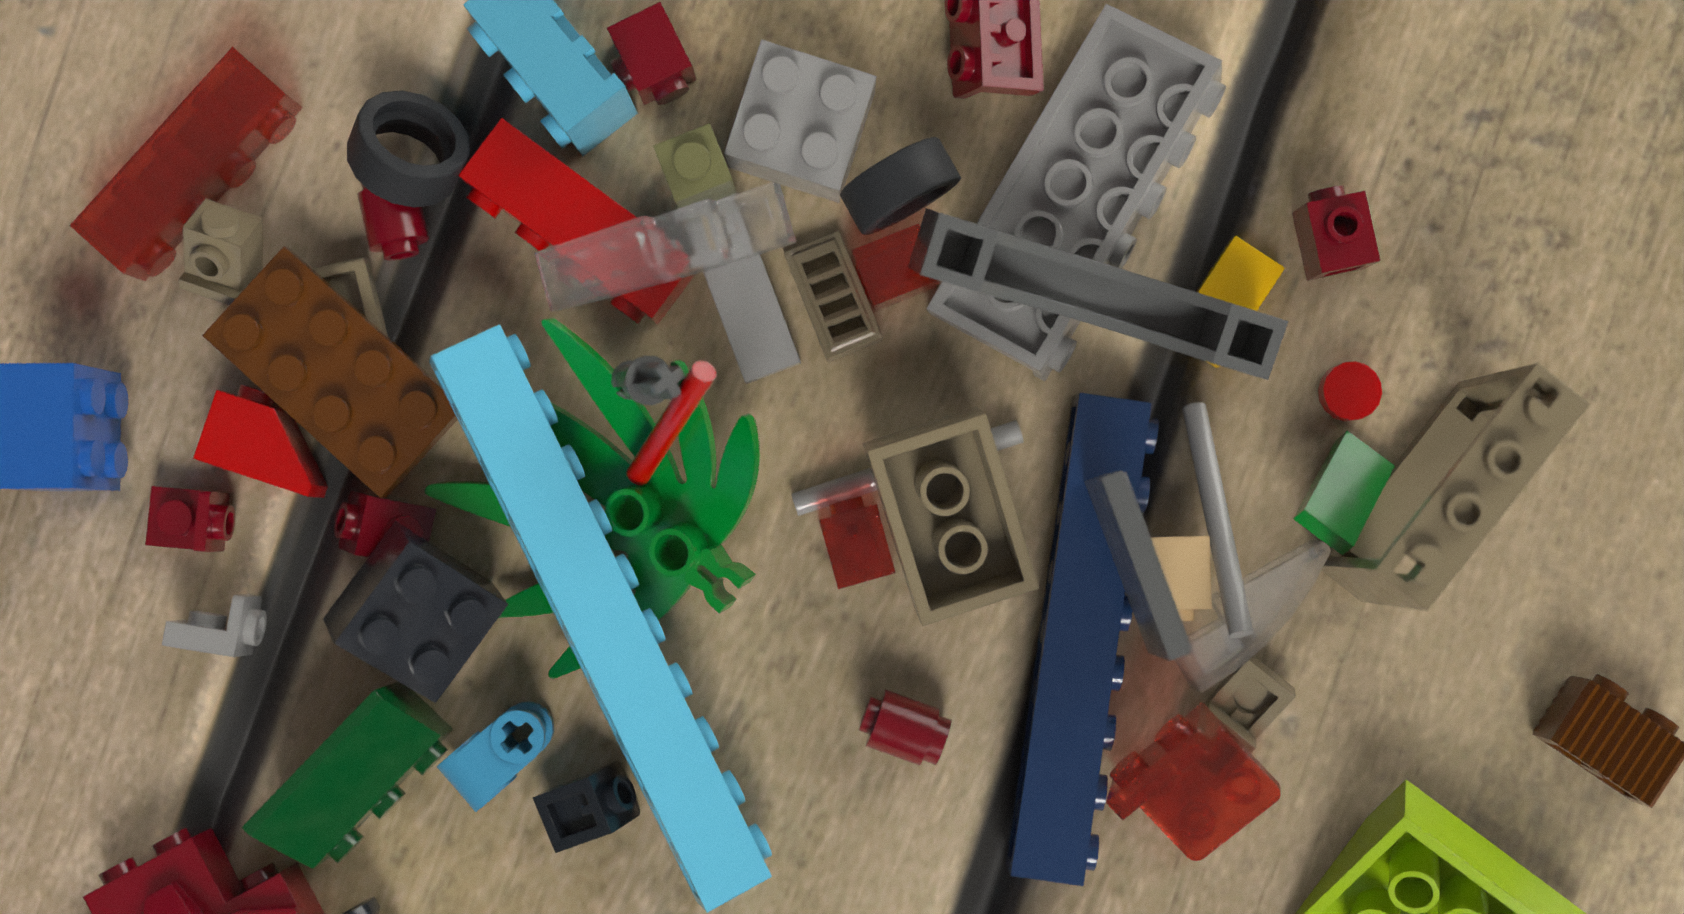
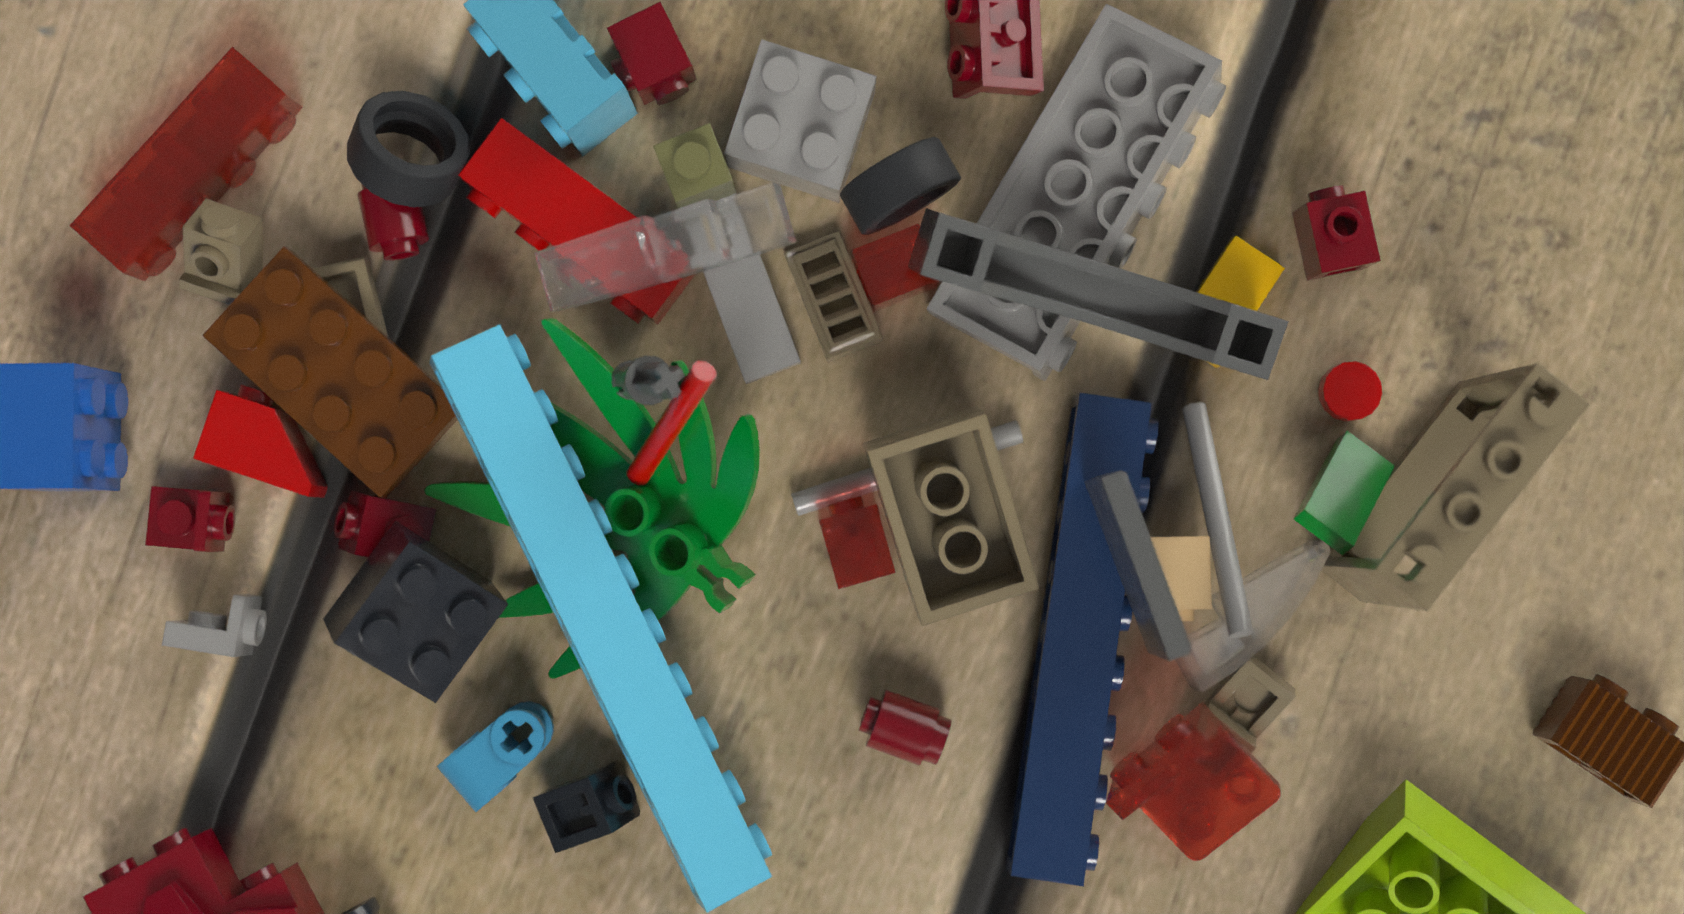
(351, 777): dark green slope -> none

